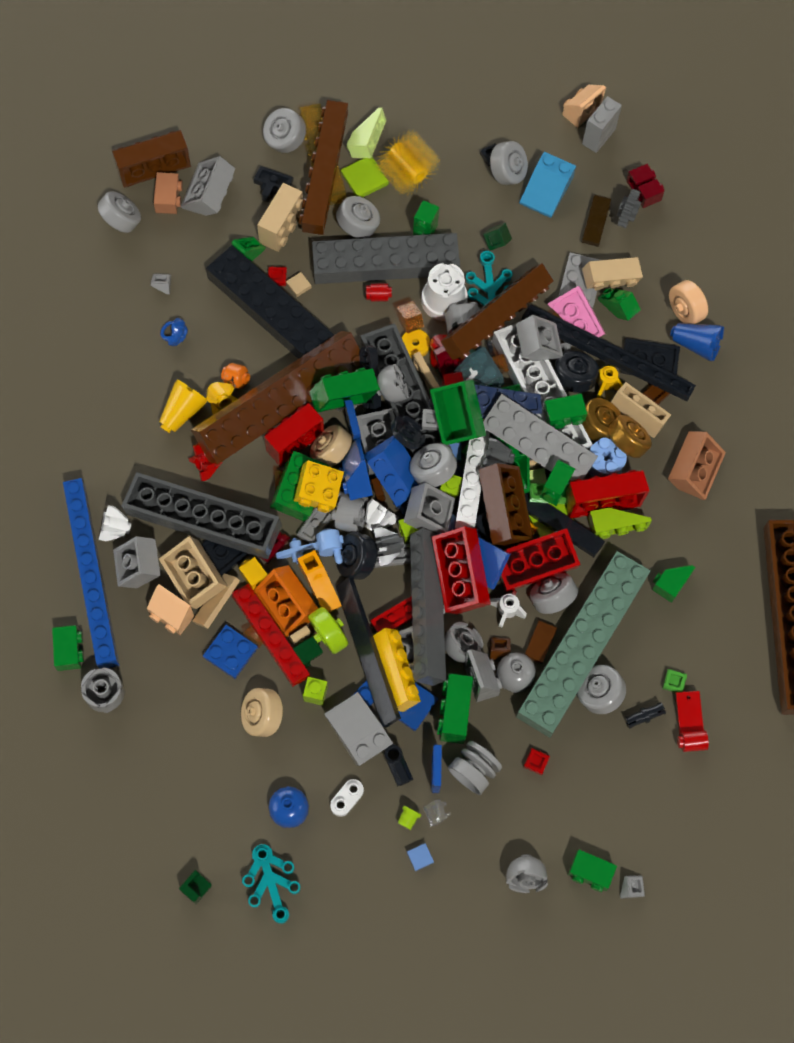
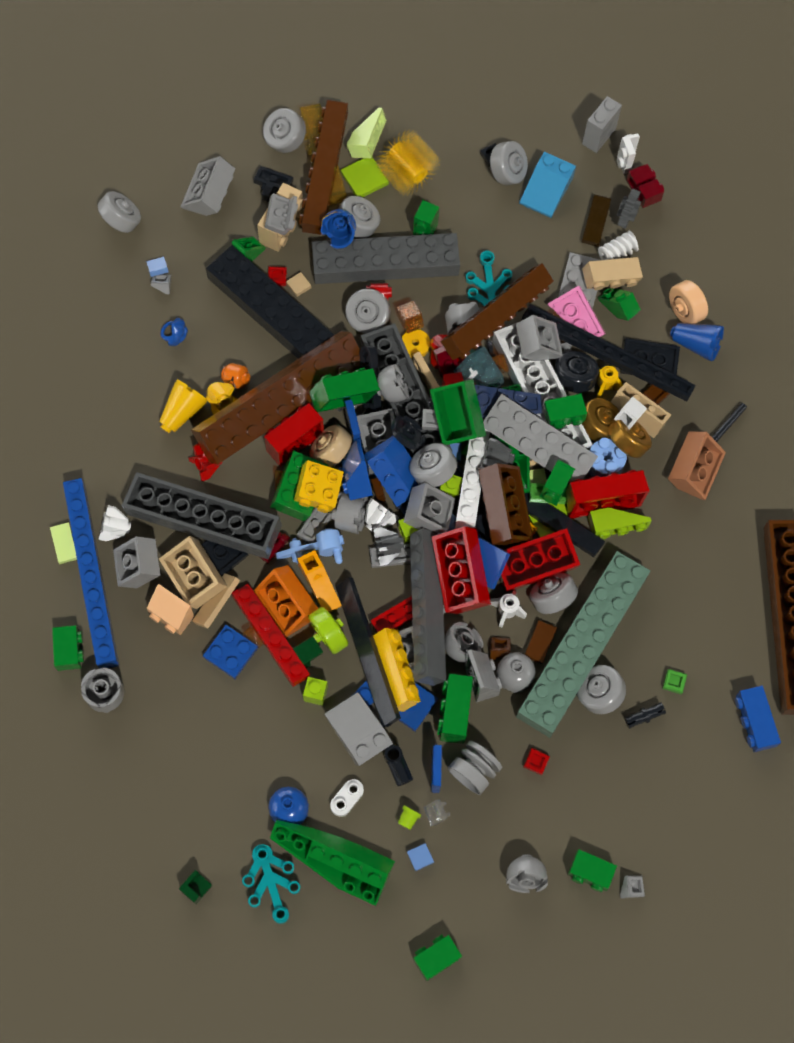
(63, 543): none -> yellowish green tile
(146, 158): reddish brown brick -> none
(157, 266): none -> medium blue tile
(167, 193): nougat brick -> none
(252, 572): yellow brick -> none
(261, 712): tan wheel -> none
(281, 214): none -> light grey bracket
(300, 636): tan tile -> none
(336, 859): none -> green wedge
(337, 230): none -> blue helmet
(358, 556): black wheel -> none
(367, 310): none -> light grey wheel
(437, 957): none -> green brick
(442, 279): white piece -> none
(497, 236): dark green panel -> none
(583, 104): light nougat slope -> none
(619, 247): none -> white piece
(627, 152): none -> white bracket
(631, 412): none -> white brick
(672, 581): green slope -> none
(690, 722): red door -> none
(728, 423): none -> black bar
(757, 719): none -> blue brick

